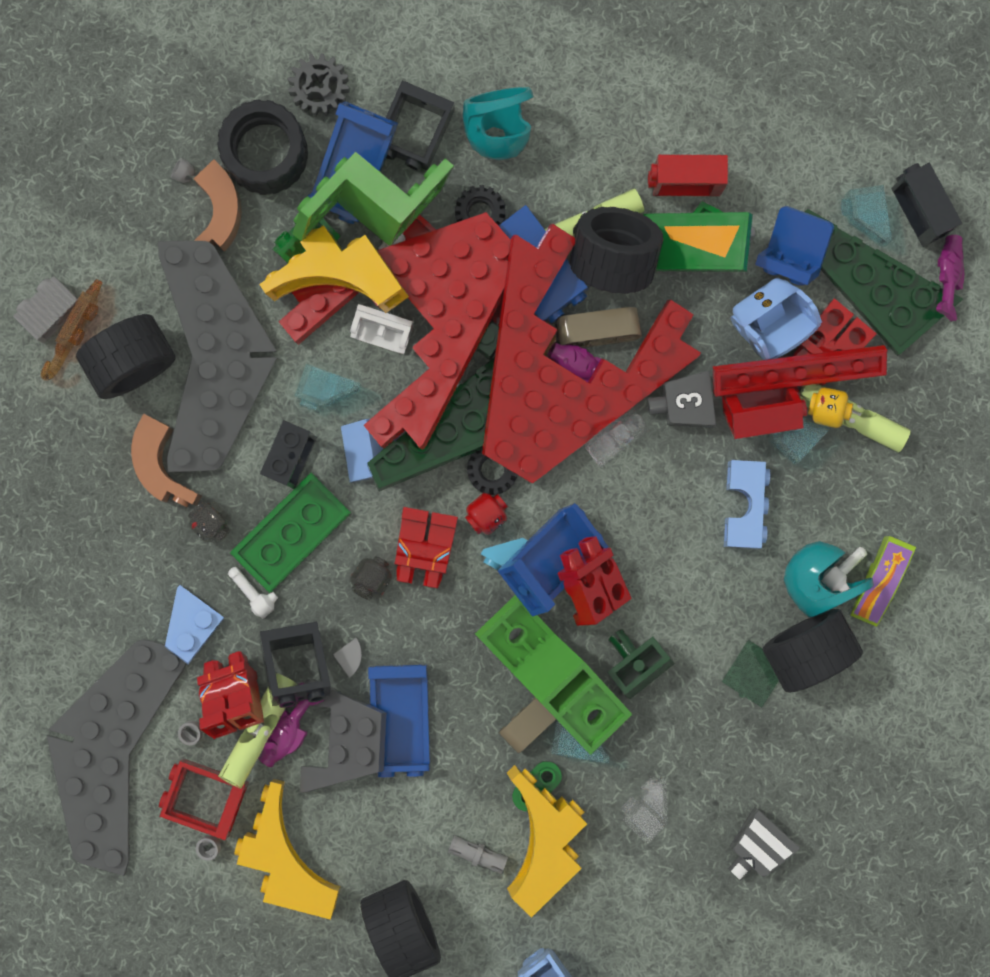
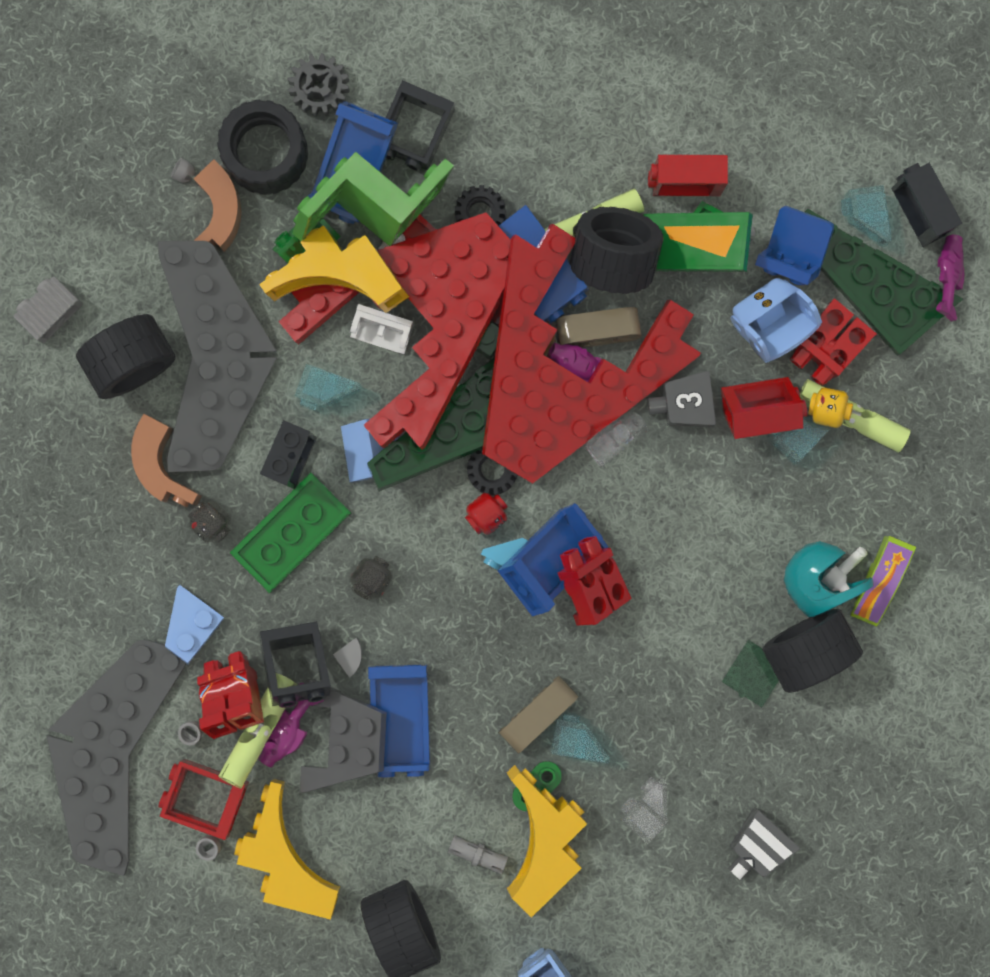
(72, 330): clear orange plate -> none
(260, 604): white piece -> none
(422, 554): red hips -> none
(498, 110): teal piece -> none
(554, 674): bright green bracket -> none
(639, 665): dark green brick -> none
(749, 479): light blue arch -> none
(800, 370): red tile -> none

